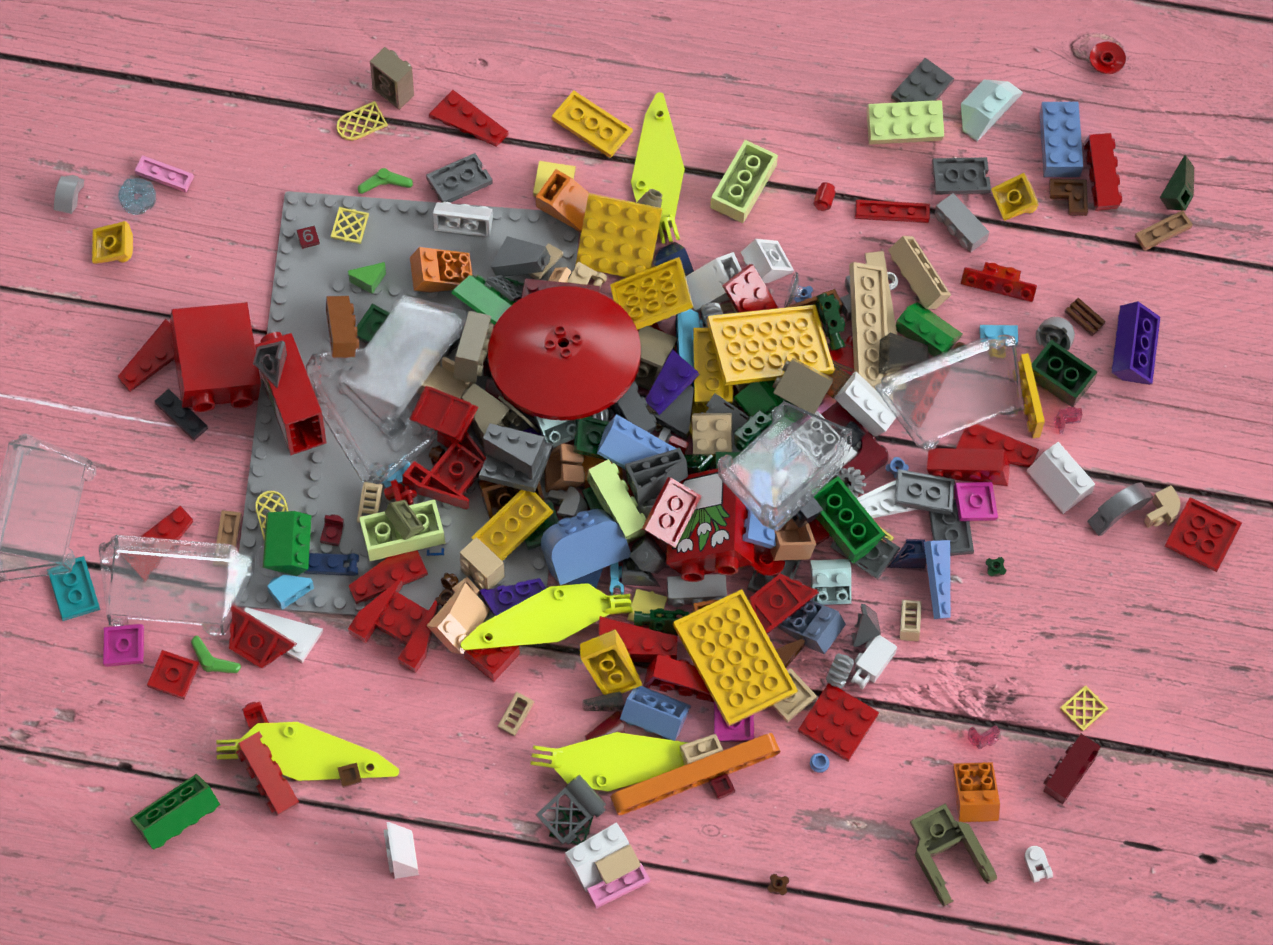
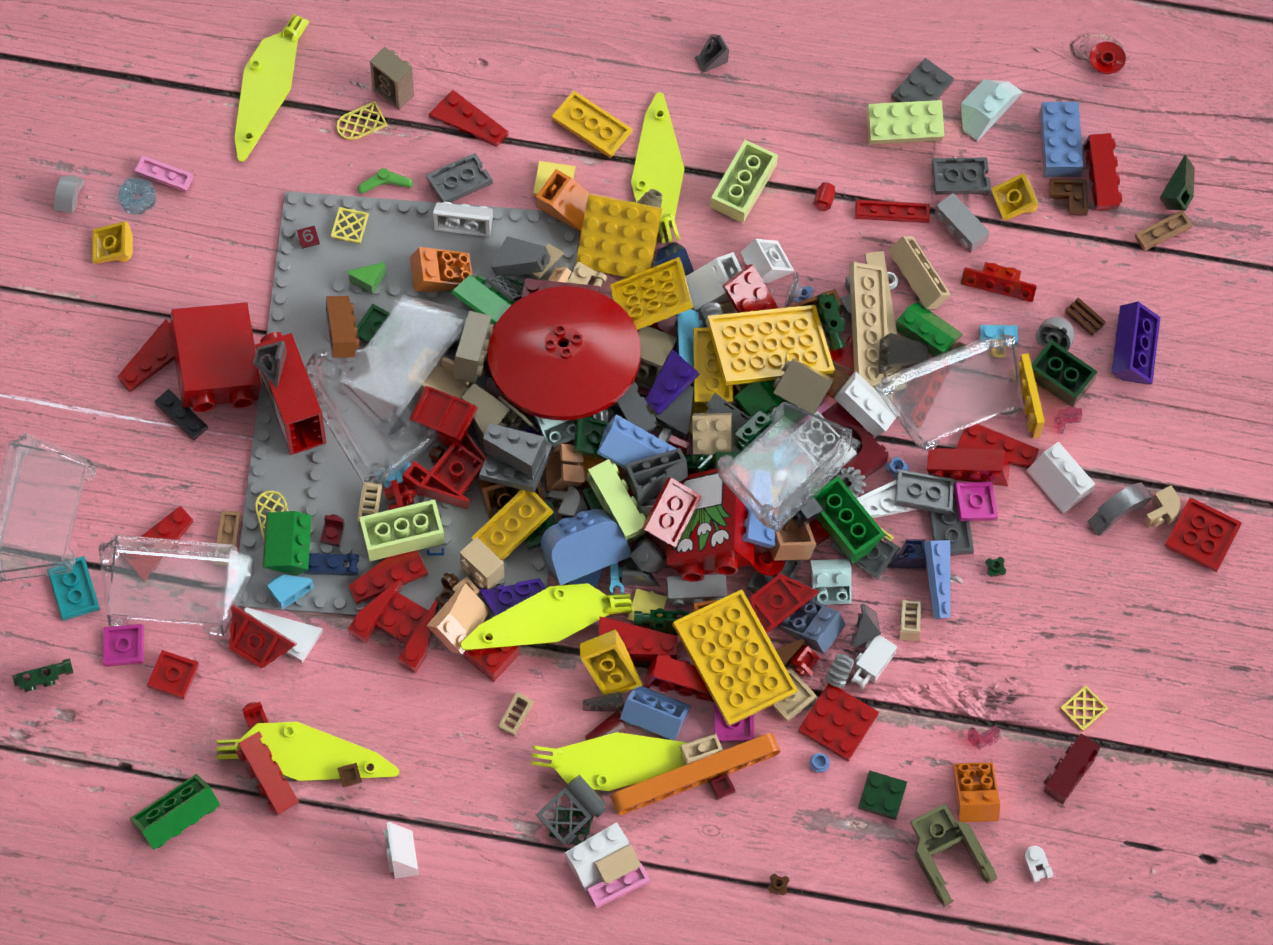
(38, 677): none -> dark green brick
(211, 663): bright green piece -> none
(266, 84): none -> neon yellow wing
(403, 519): olive slope -> none
(713, 53): none -> dark grey slope
(804, 661): none -> red bracket
(857, 433): black tile -> none
(882, 795): none -> dark green plate

